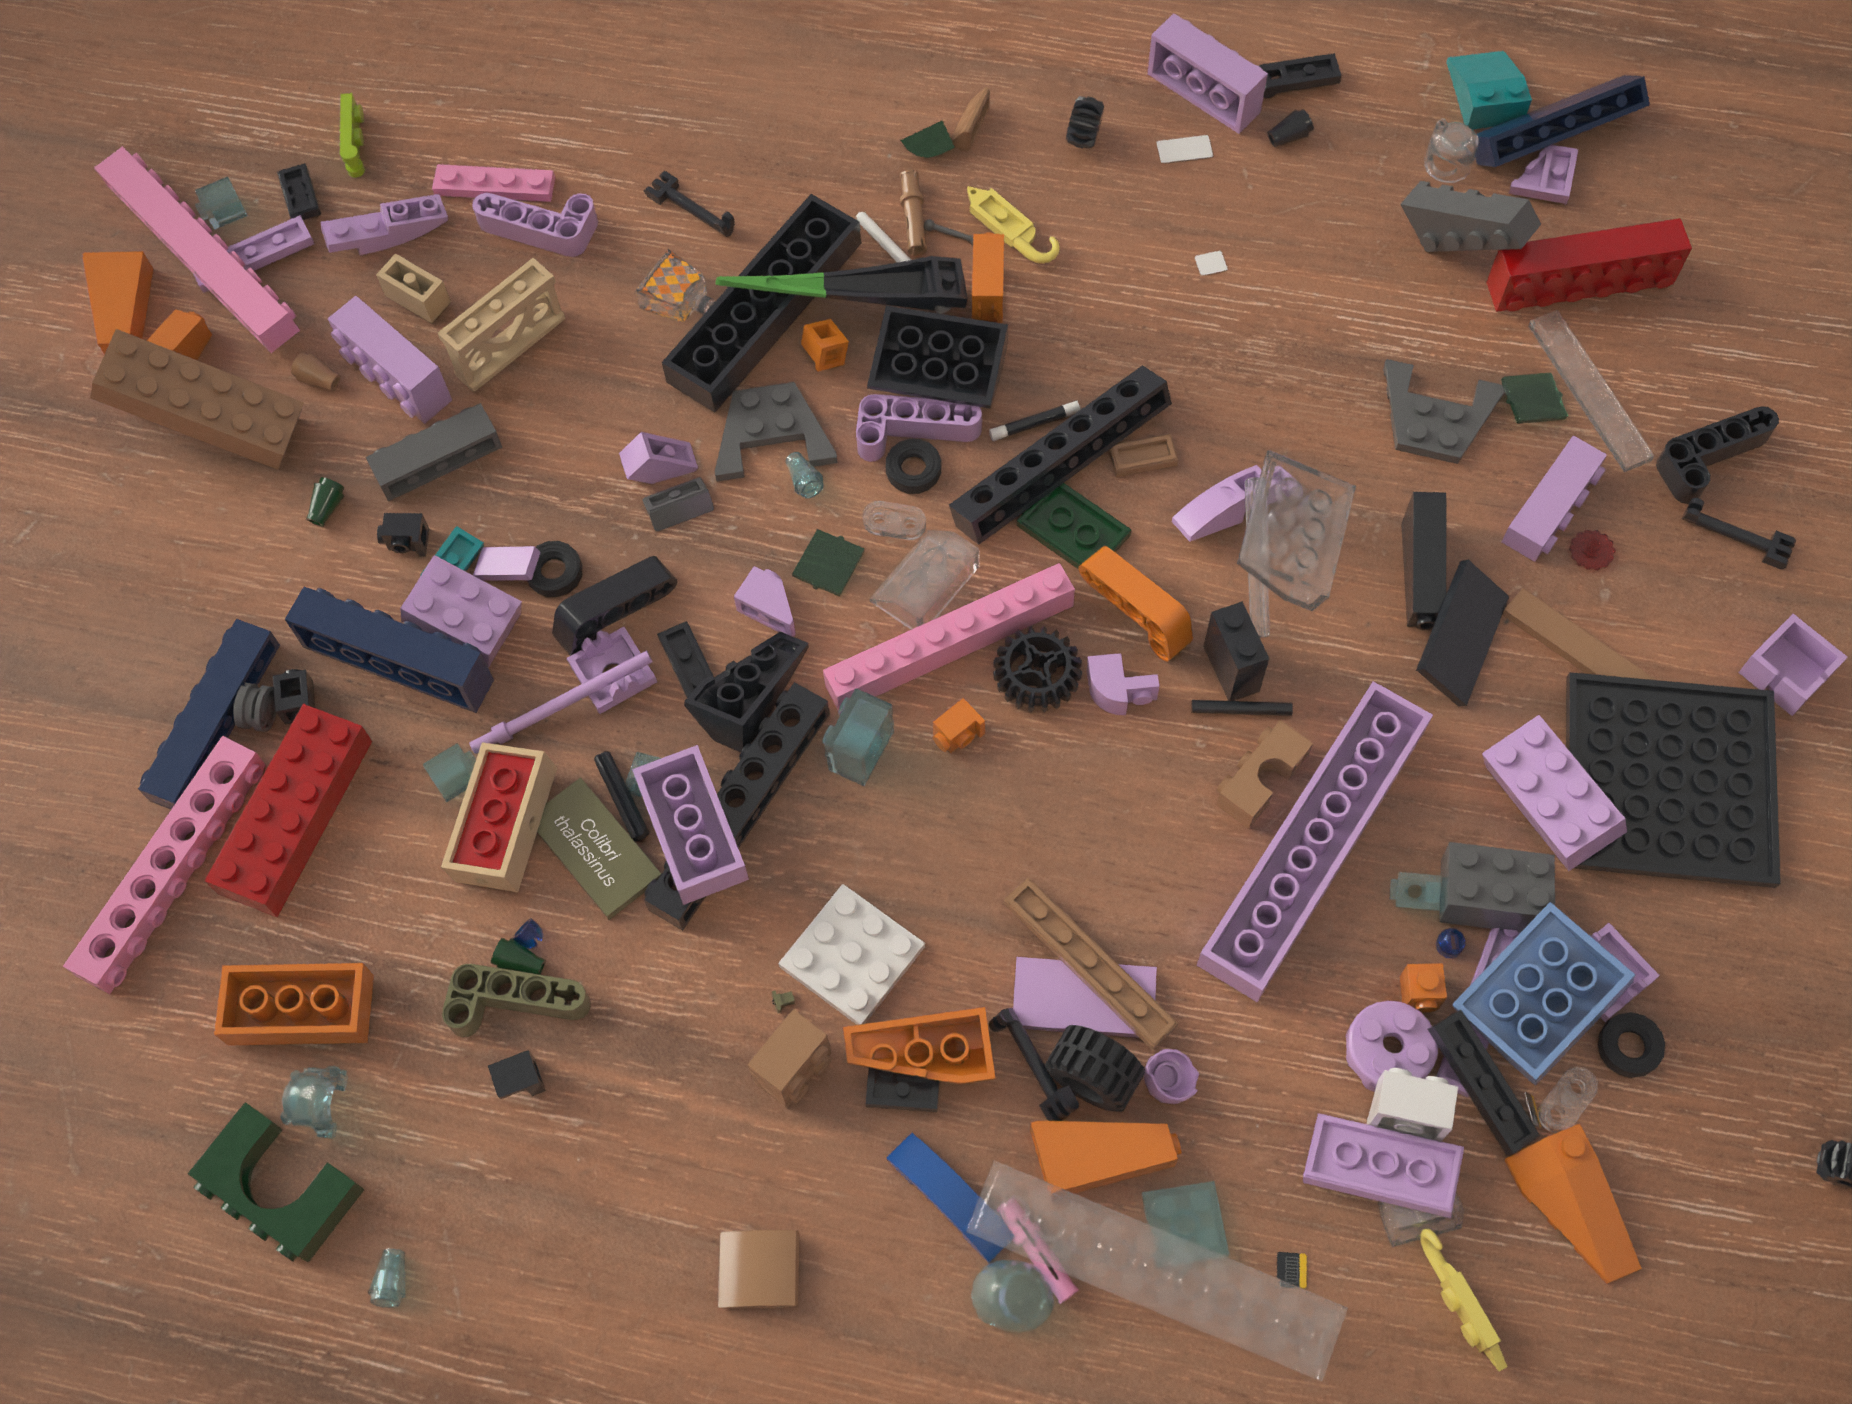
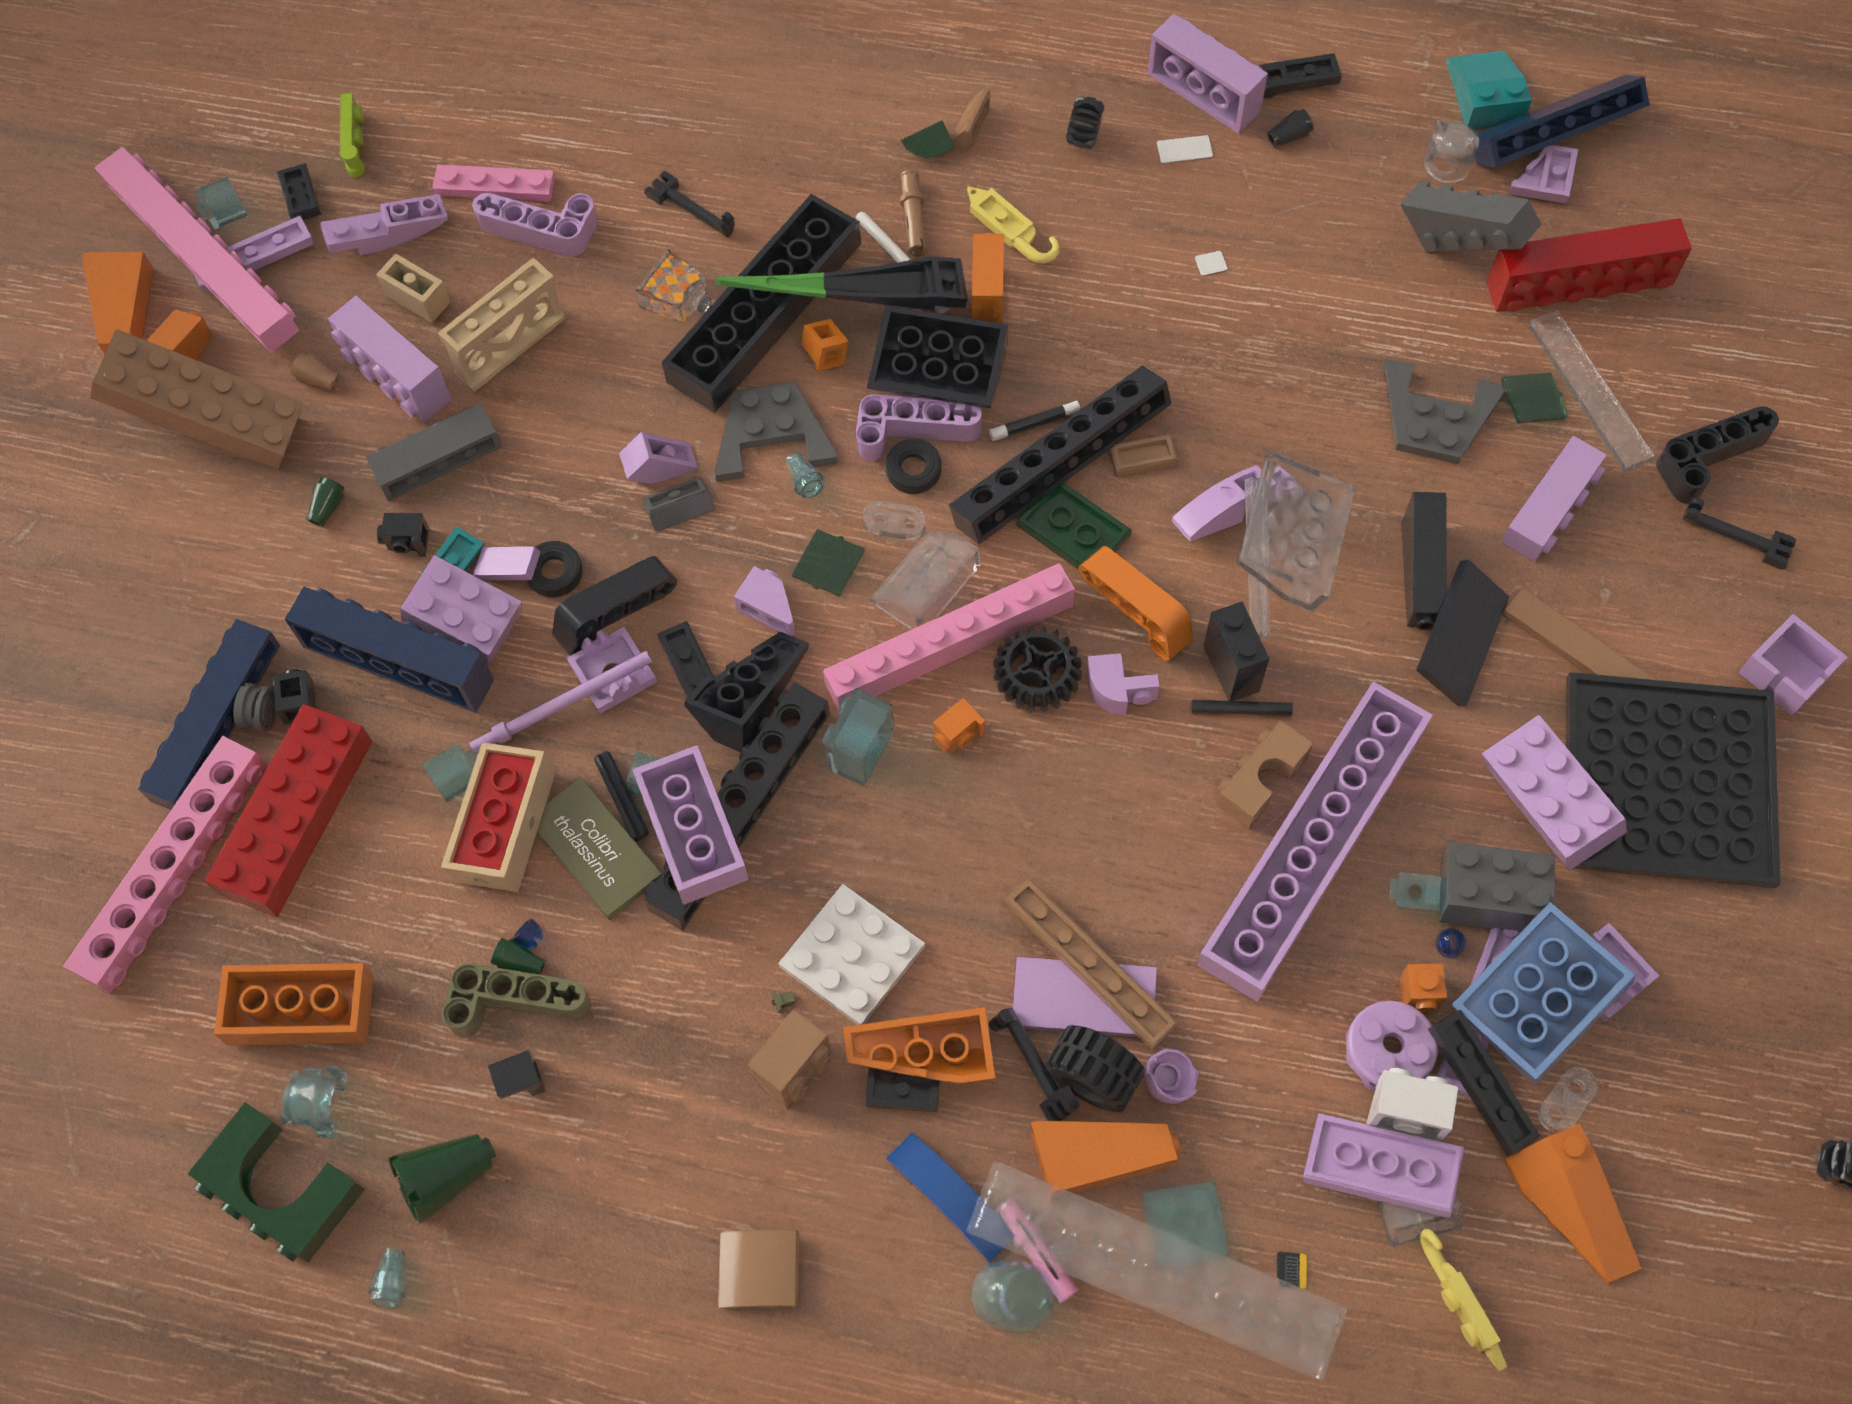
(440, 1172): none -> dark green cone
(930, 225): dark grey hinge -> none
(1533, 1110): black sticker -> none
(1592, 550): clear red piece -> none
(1648, 1032): black tyre -> none

